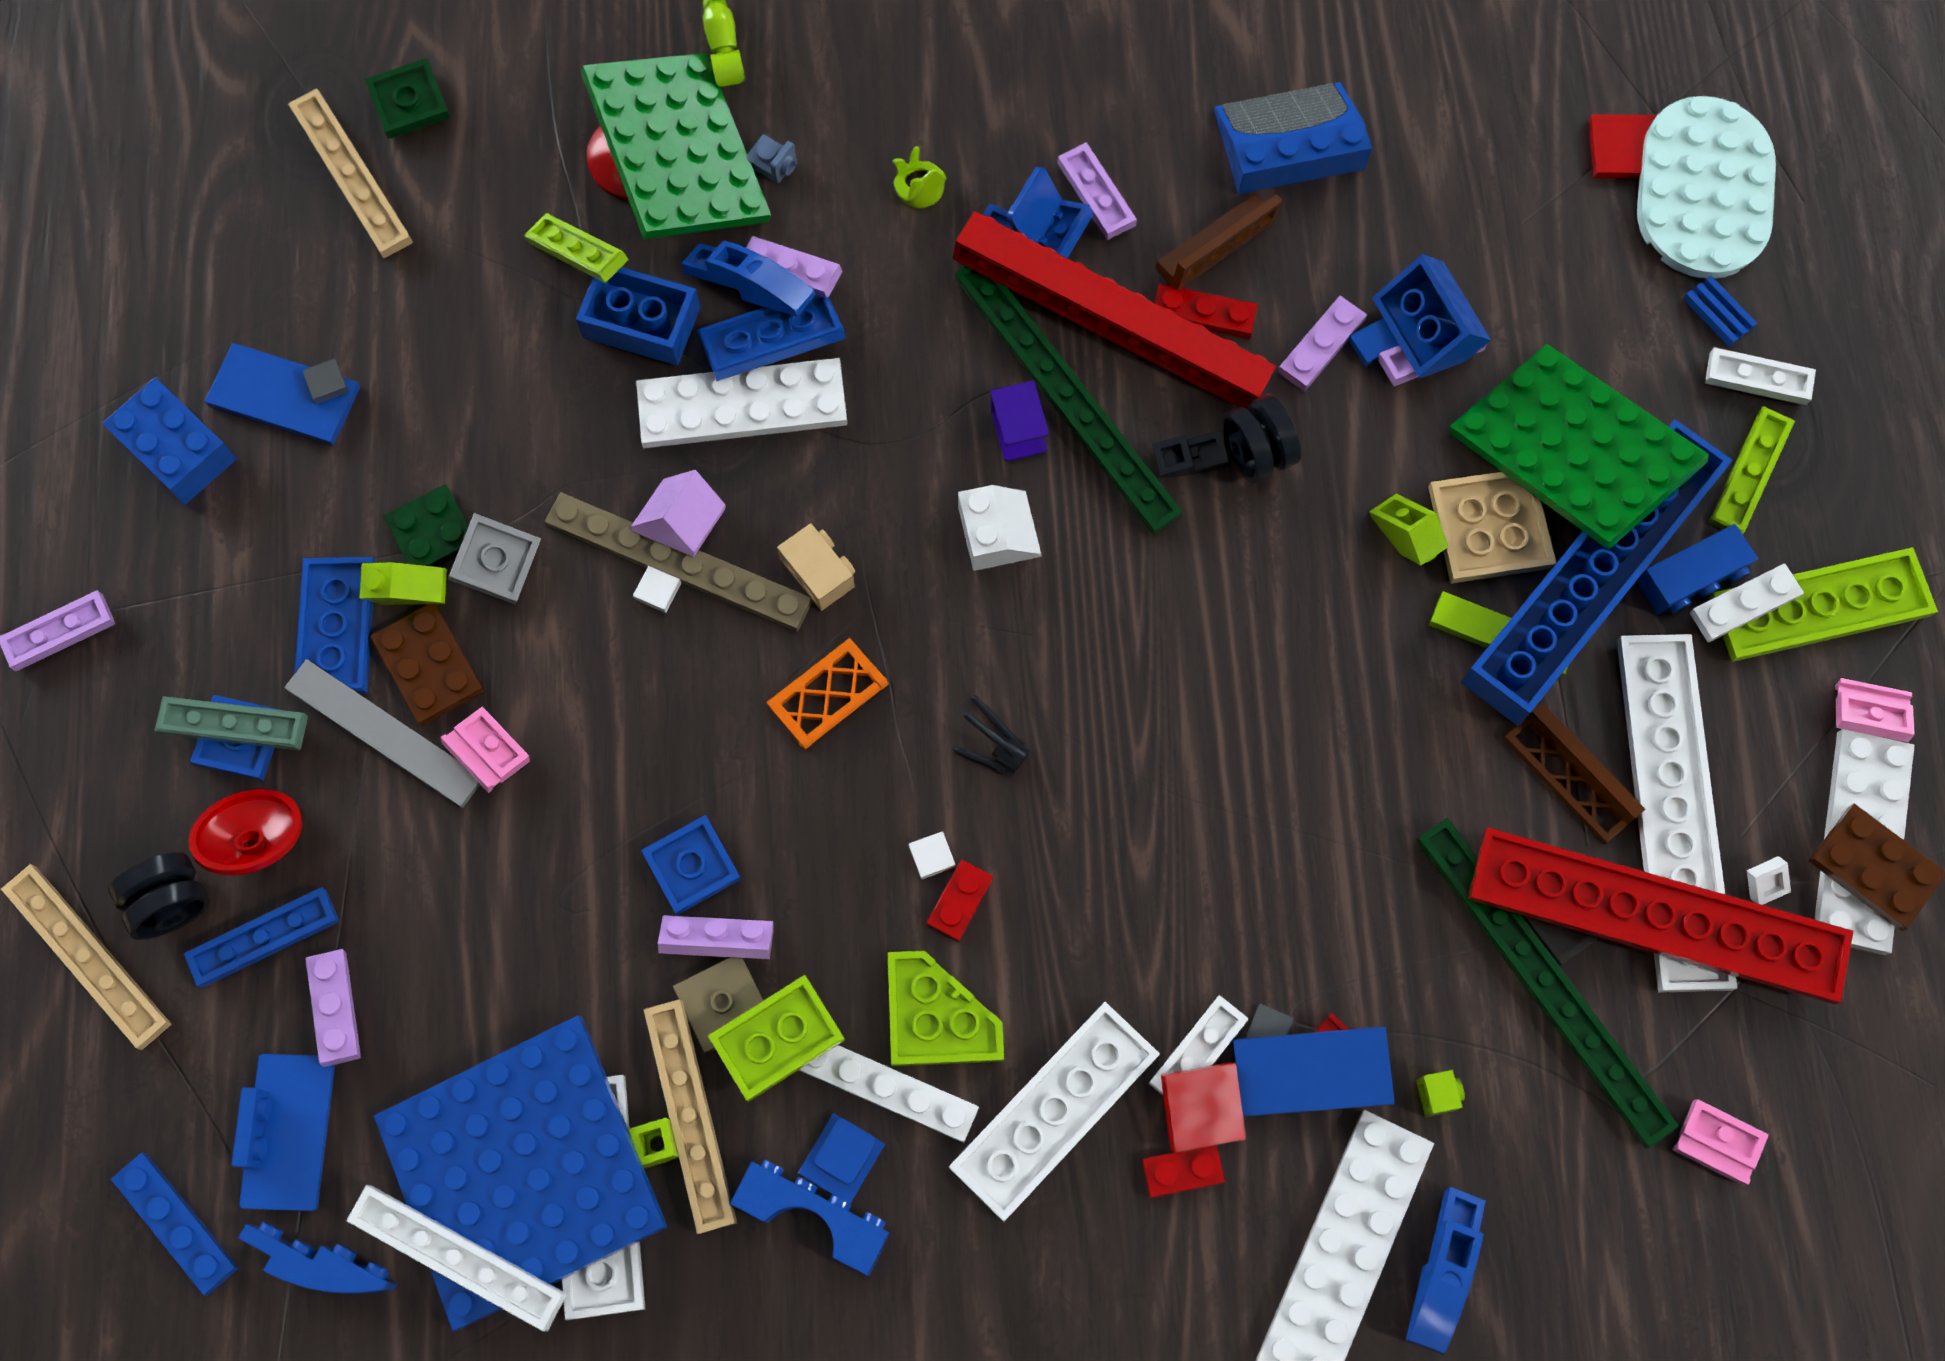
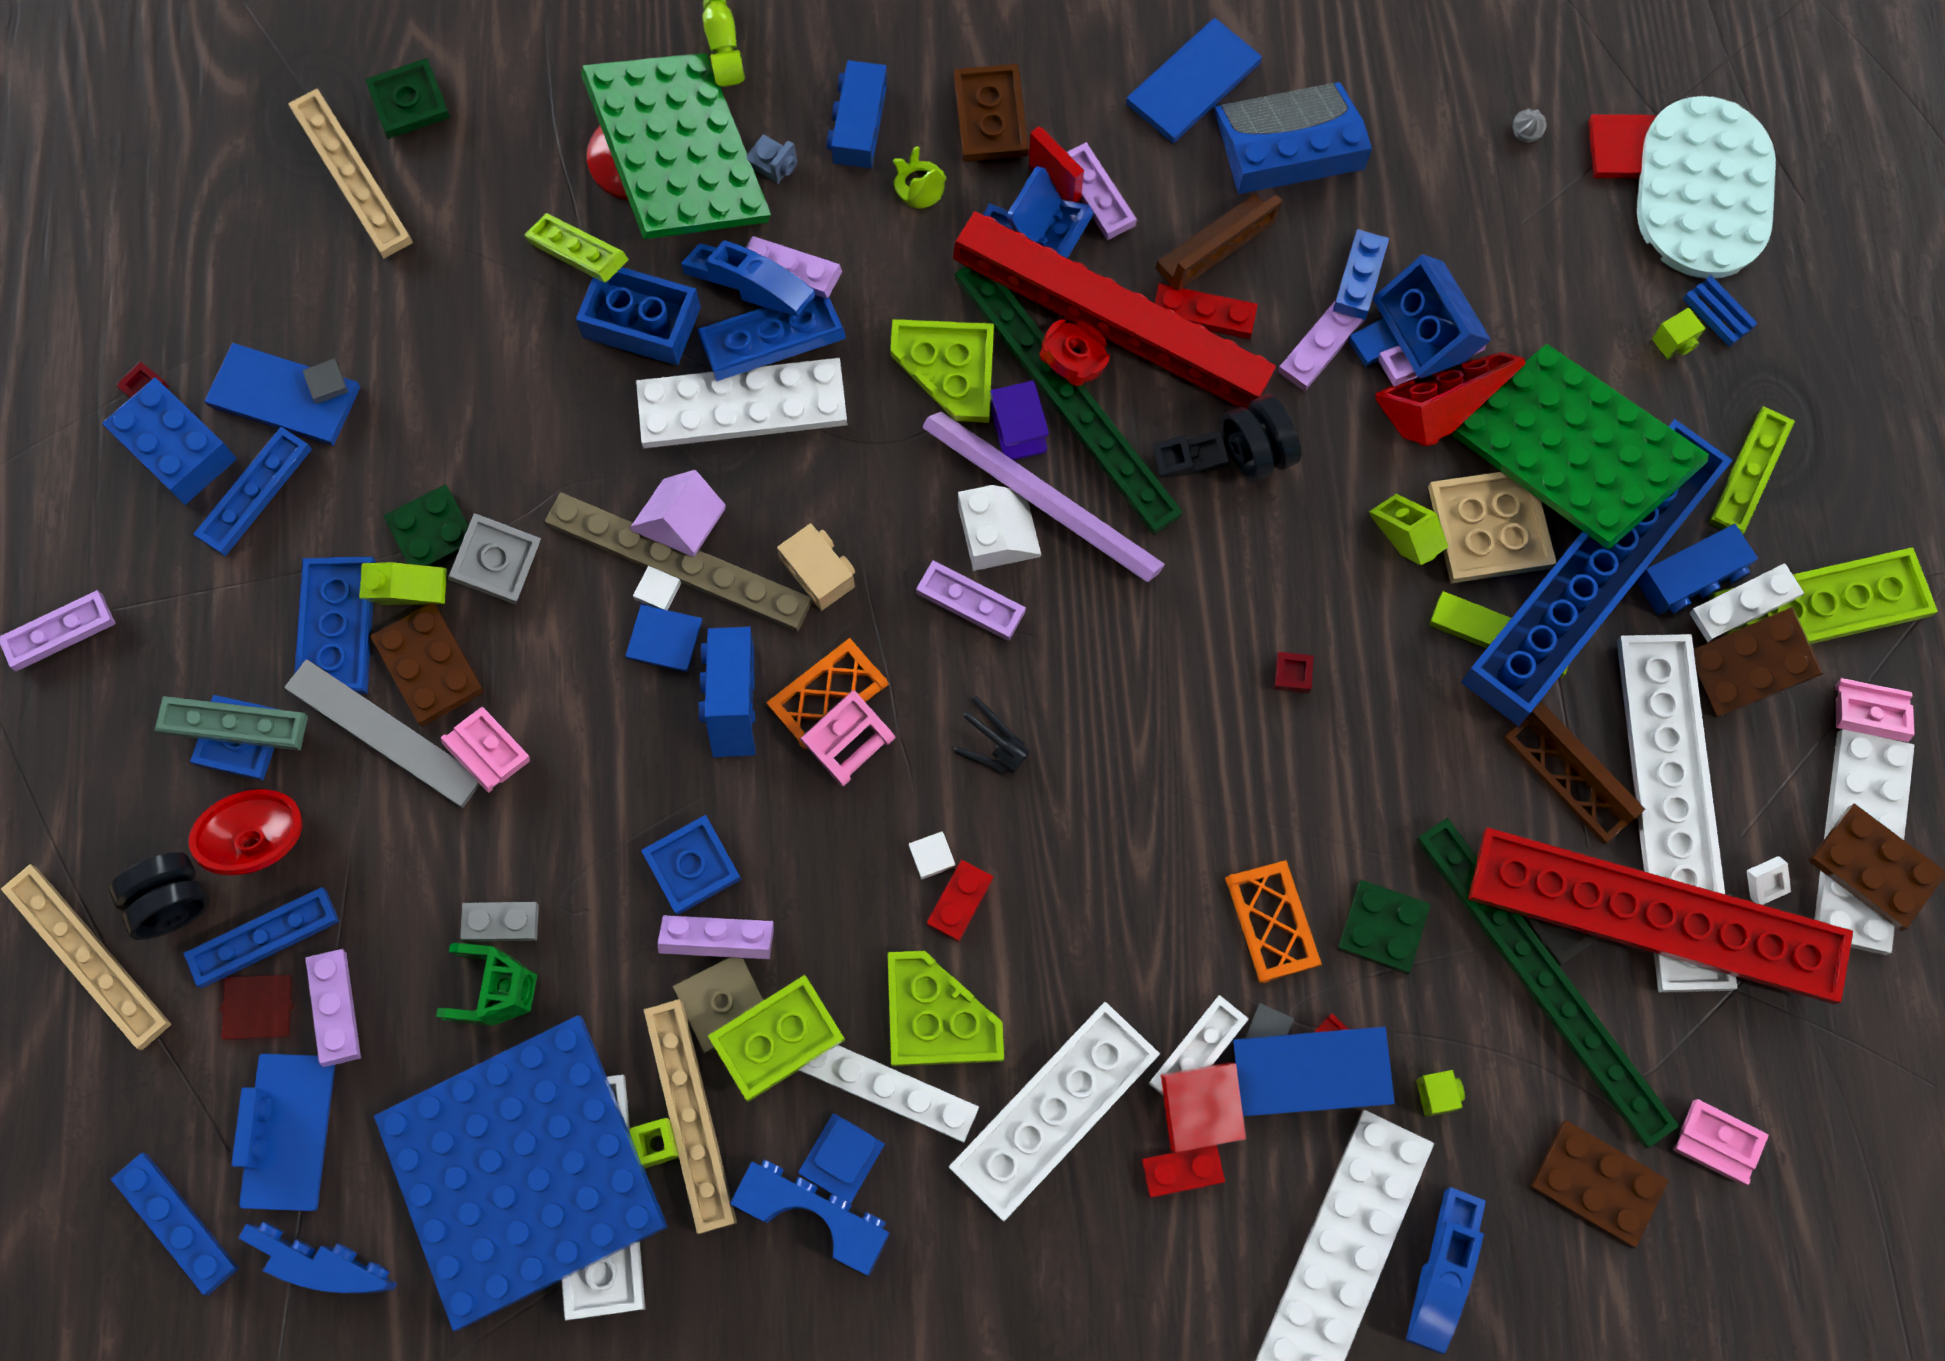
(137, 379): none -> dark red plate
(252, 491): none -> blue plate
(256, 1007): none -> clear red piece
(457, 1258): white plate -> none
(499, 921): none -> light grey plate
(504, 992): none -> green piece
(664, 638): none -> blue piece
(728, 691): none -> blue wedge
(841, 727): none -> bright pink plate
(858, 114): none -> blue brick
(949, 363): none -> lime plate
(970, 600): none -> lavender plate
(990, 112): none -> reddish brown plate
(1043, 496): none -> lavender tile
(1060, 166): none -> red tile
(1074, 367): none -> red plate
(1193, 80): none -> blue tile
(1292, 899): none -> orange window
(1293, 672): none -> dark red plate
(1361, 274): none -> plate
(1383, 927): none -> dark green plate
(1443, 403): none -> red wedge
(1529, 125): none -> light grey plate
(1599, 1184): none -> reddish brown plate
(1679, 334): none -> lime plate
(1756, 662): none -> reddish brown plate
(1760, 376): white plate -> none

